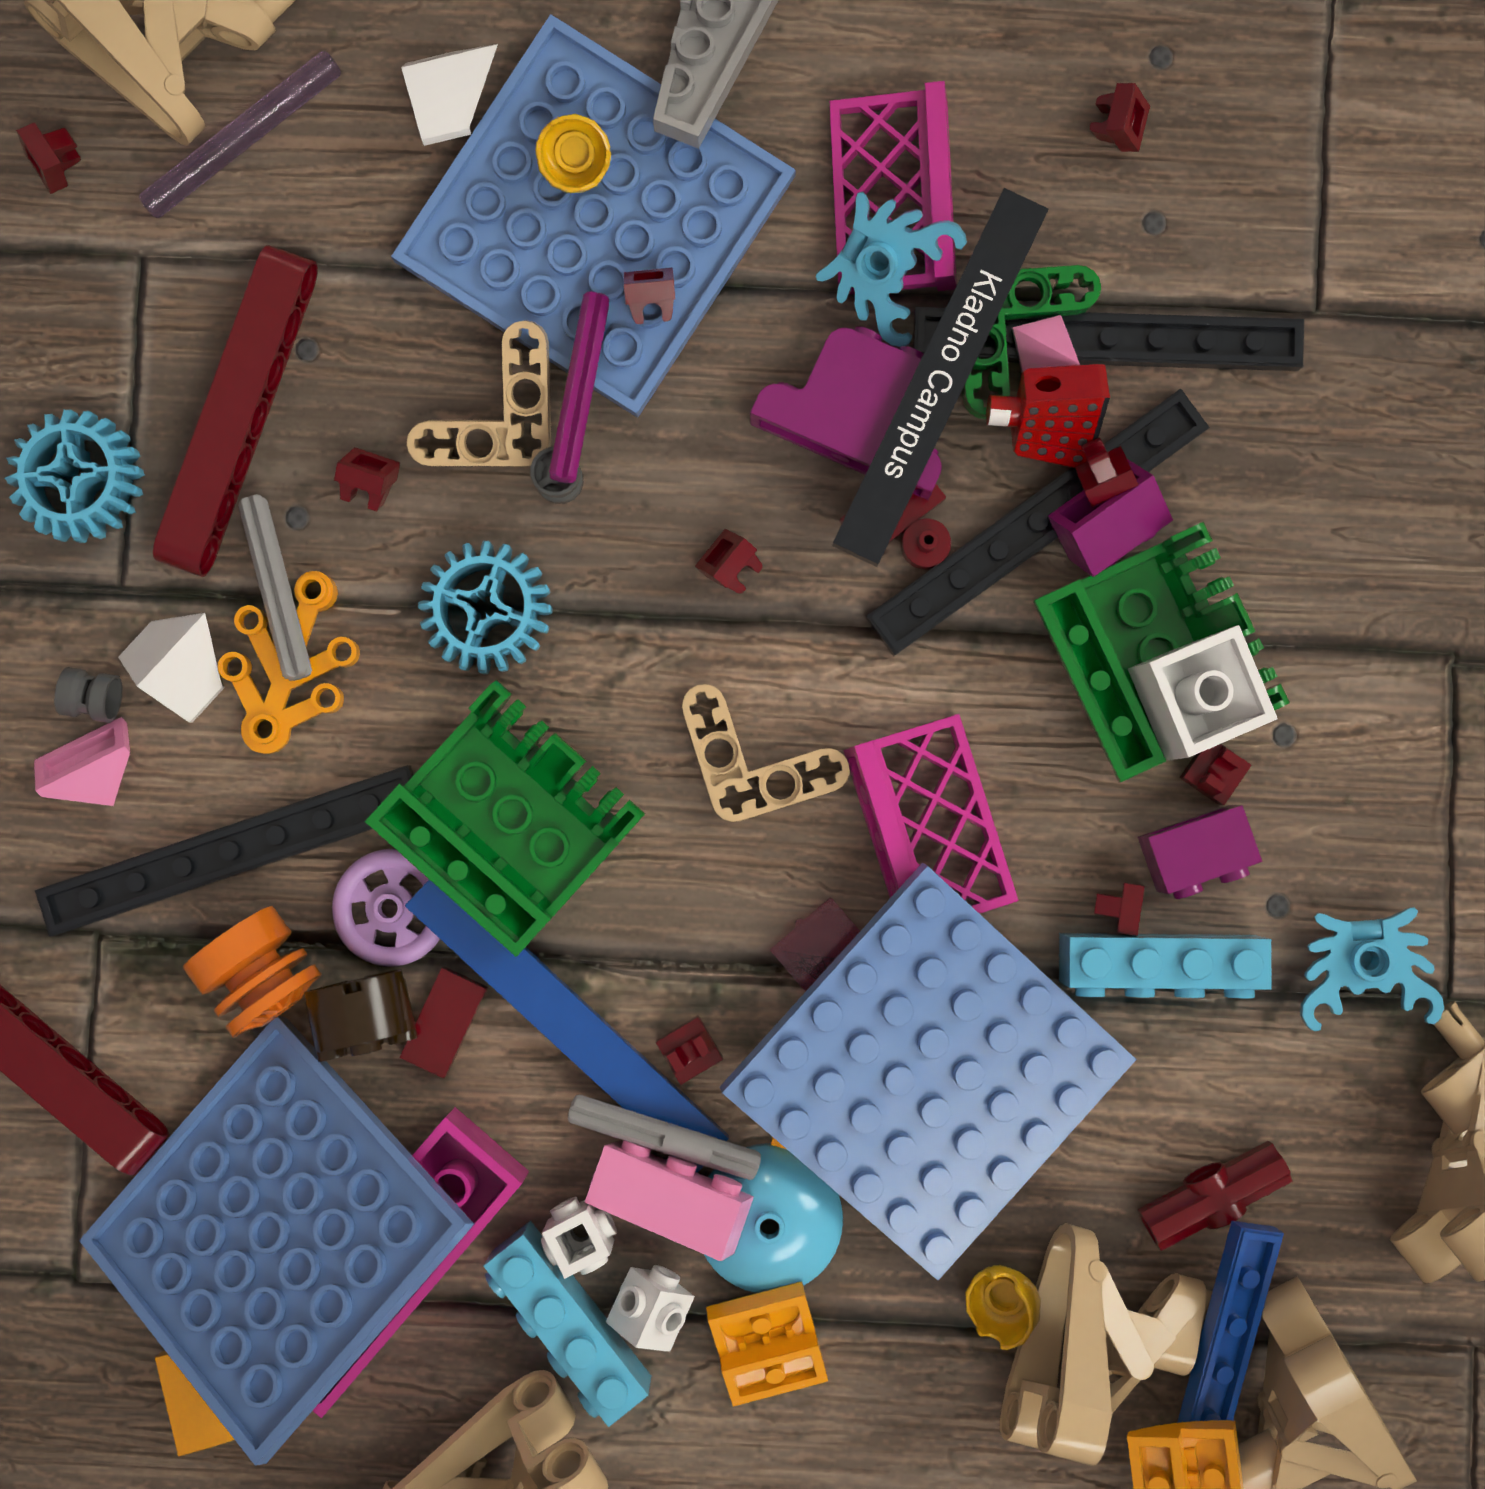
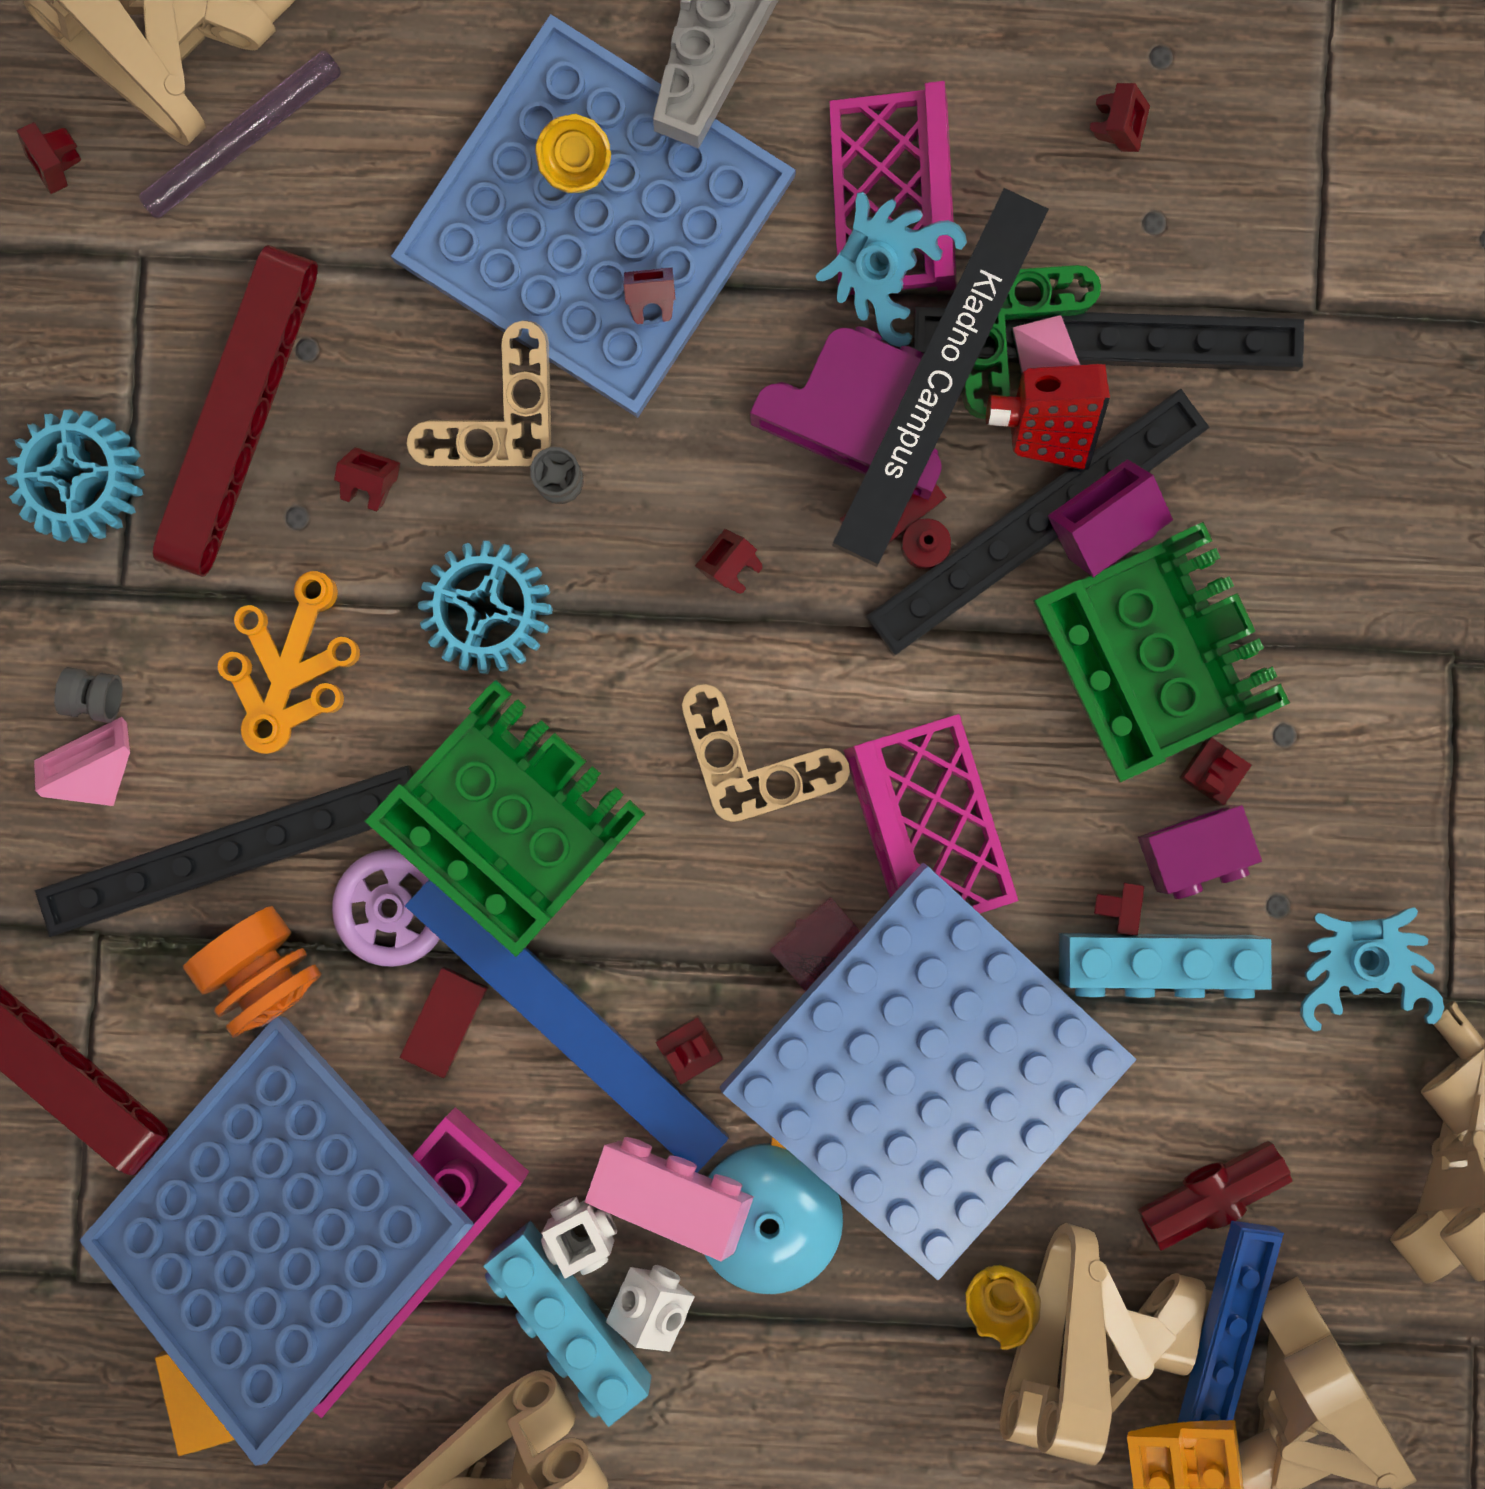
(175, 664): white slope -> none
(275, 588): light grey axle -> none
(360, 1015): dark brown brick -> none
(447, 91): white slope -> none
(579, 387): magenta axle -> none
(664, 1137): light grey axle -> none
(767, 1343): light orange slope -> none
(1104, 472): dark red tile -> none
(1202, 694): white slope -> none

